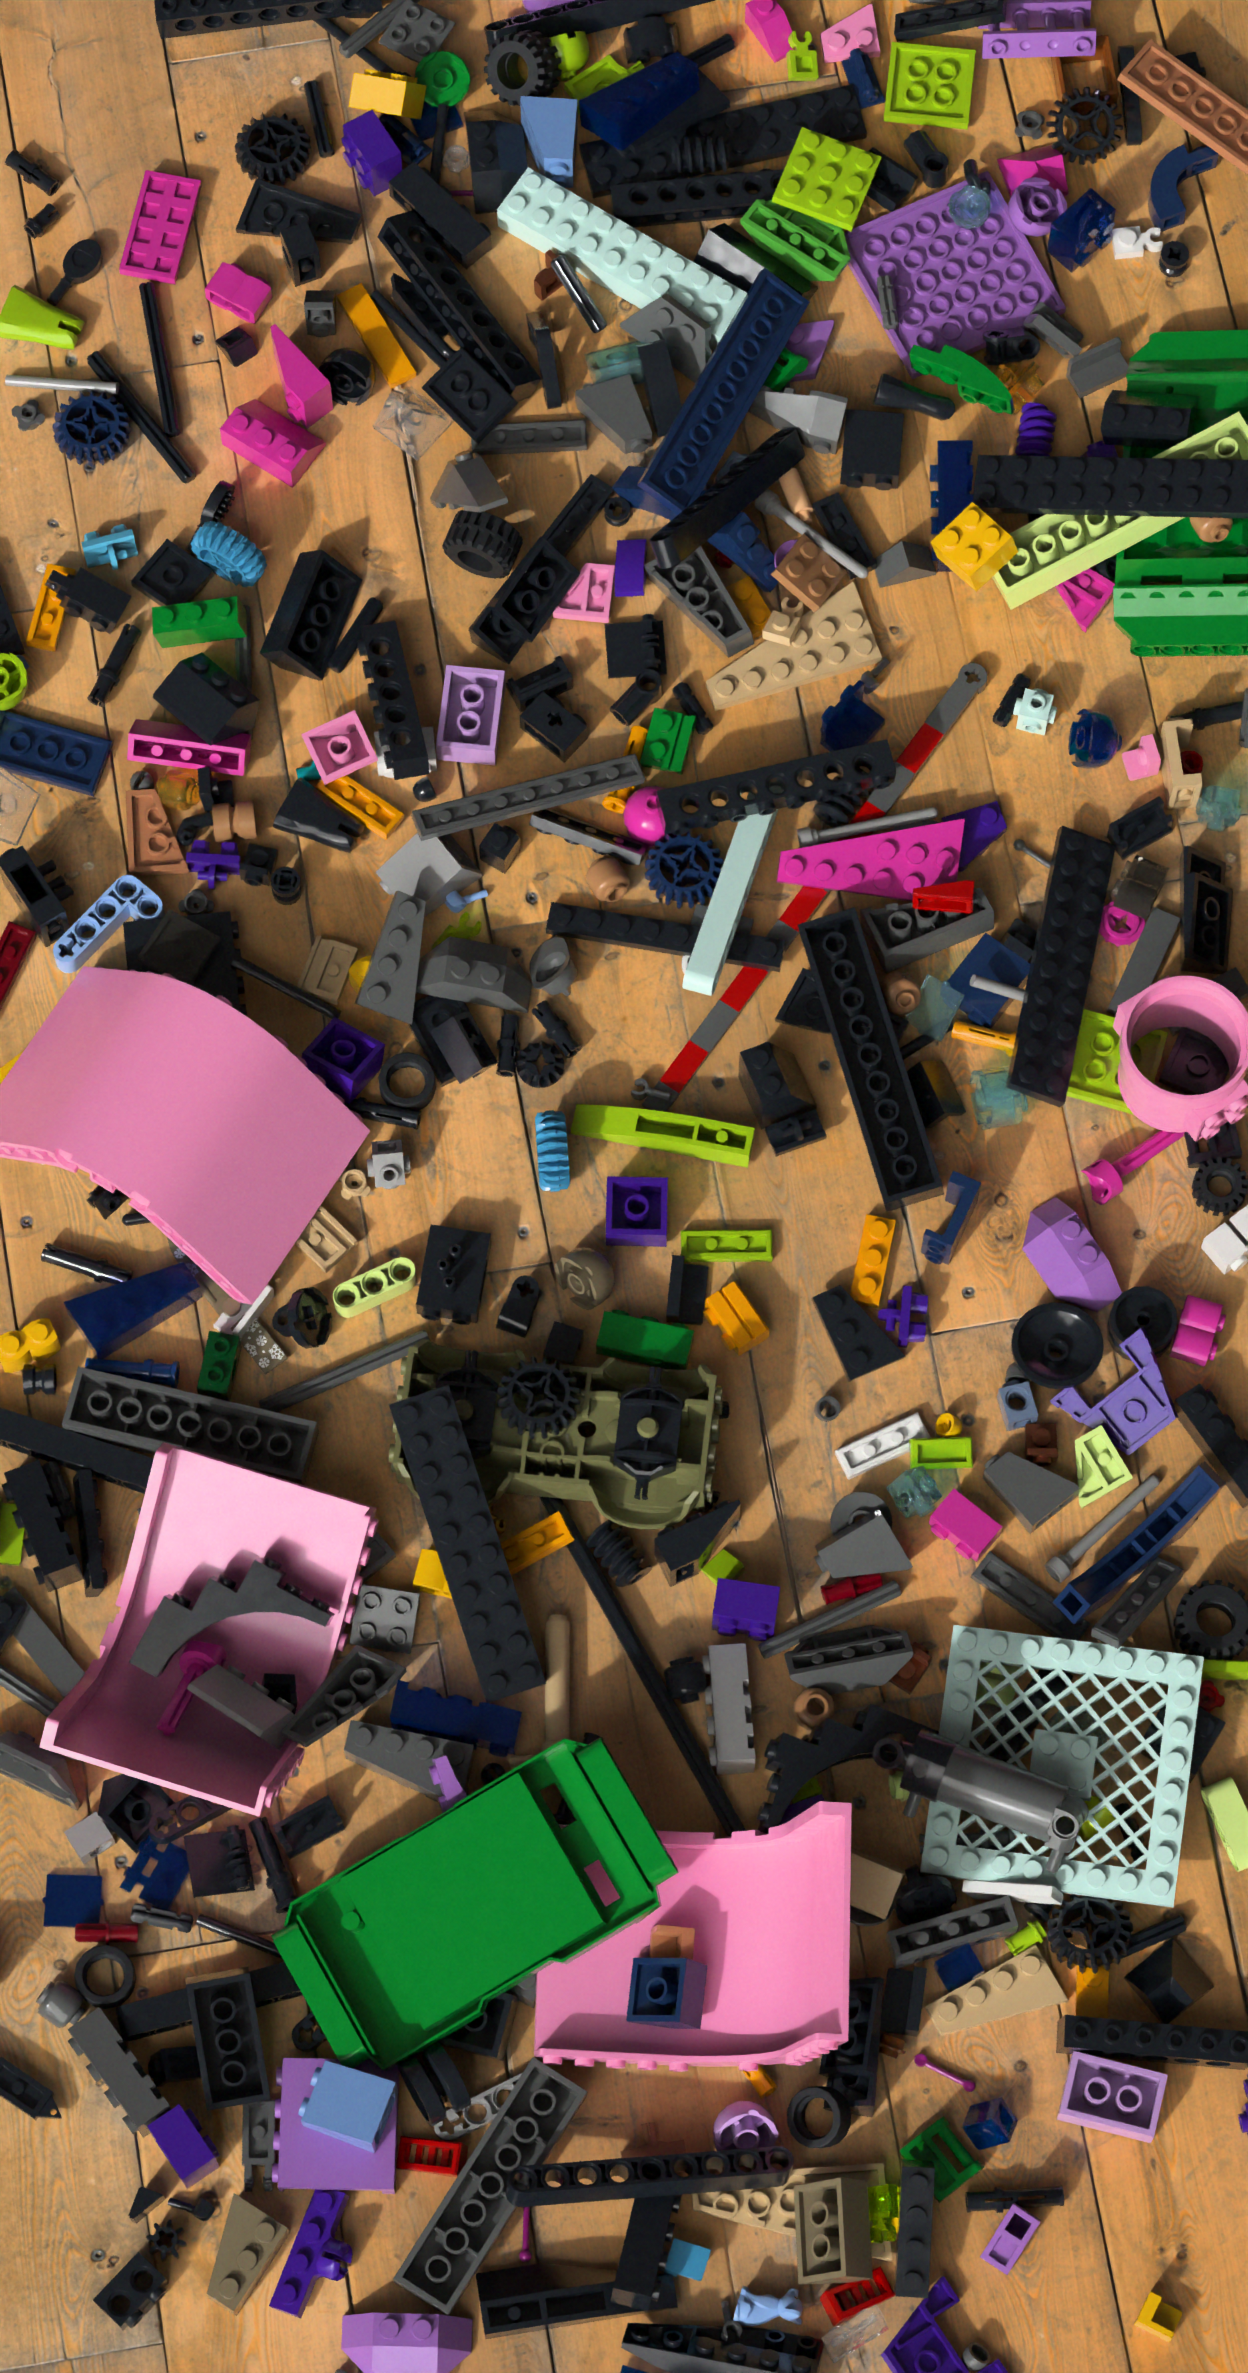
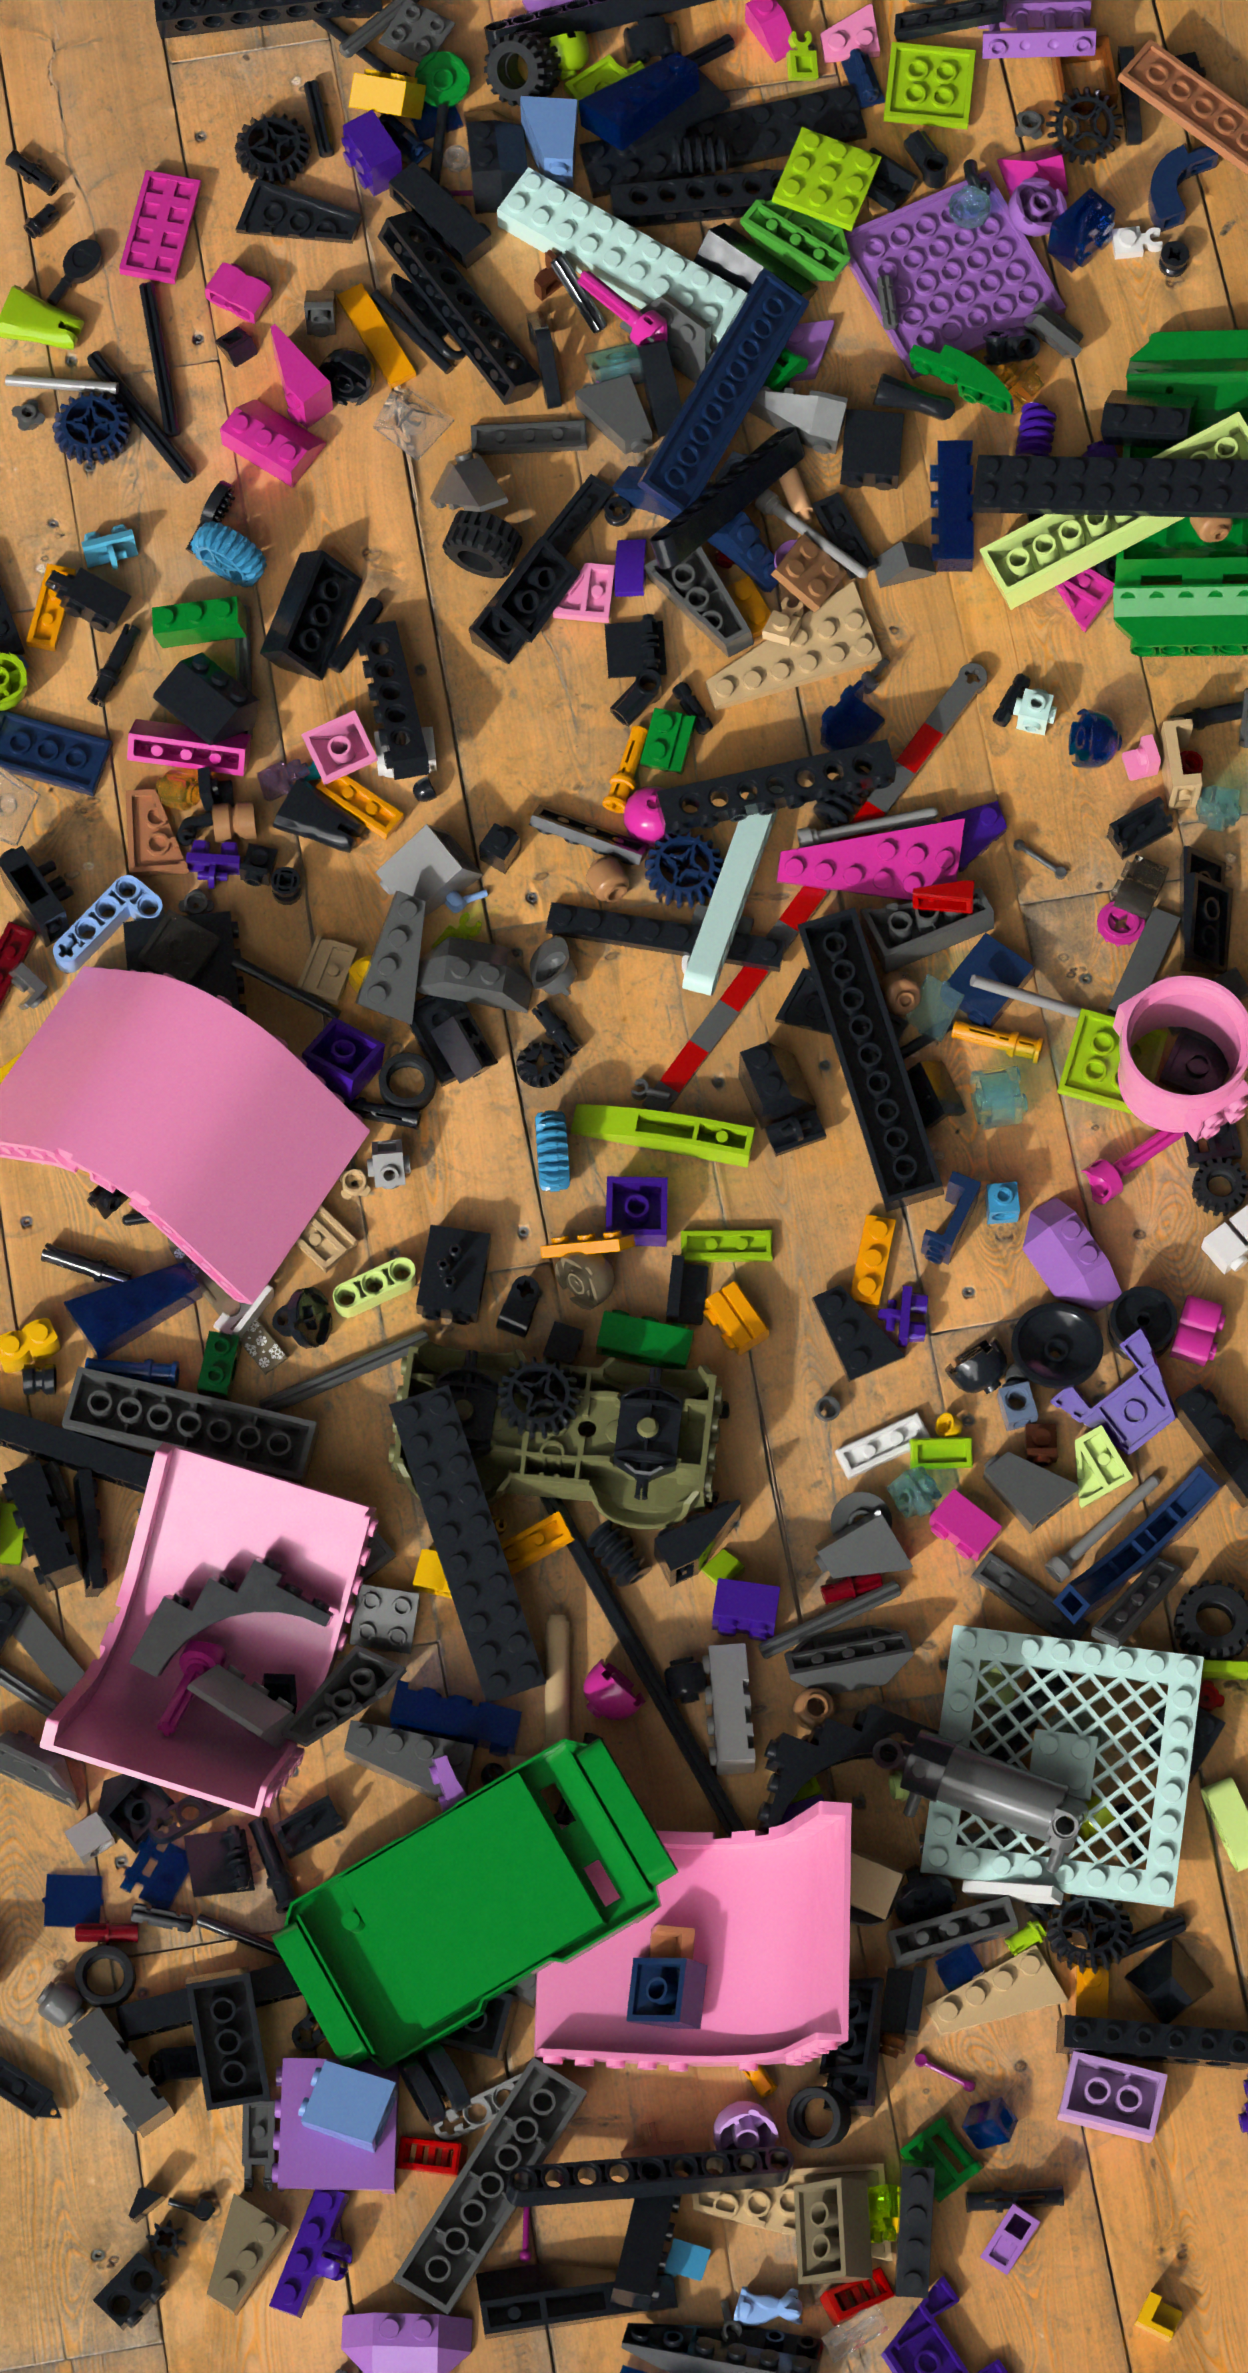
(27, 981): none -> dark grey bracket
(147, 782): dark grey hinge -> none
(172, 576): black plate -> none
(183, 2146): dark purple brick -> none
(279, 778): none -> clear purple plate
(300, 253): black brick -> none
(469, 395): black tile -> none
(470, 715): lavender brick -> none
(508, 1045): black pin -> none
(528, 797): dark grey tile -> none
(551, 679): black hinge -> none
(558, 739): black brick -> none
(588, 1244): none -> light orange plate
(610, 1693): none -> dark pink cylinder
(643, 325): none -> dark pink piece
(913, 1670): copper bracket -> none
(974, 546): yellow brick -> none
(975, 2357): dark grey hinge -> none
(979, 1367): none -> black cylinder
(1002, 1203): none -> dark azure brick
(1020, 939): black bracket -> none
(1060, 966): black plate -> none
(1097, 368): dark grey panel -> none

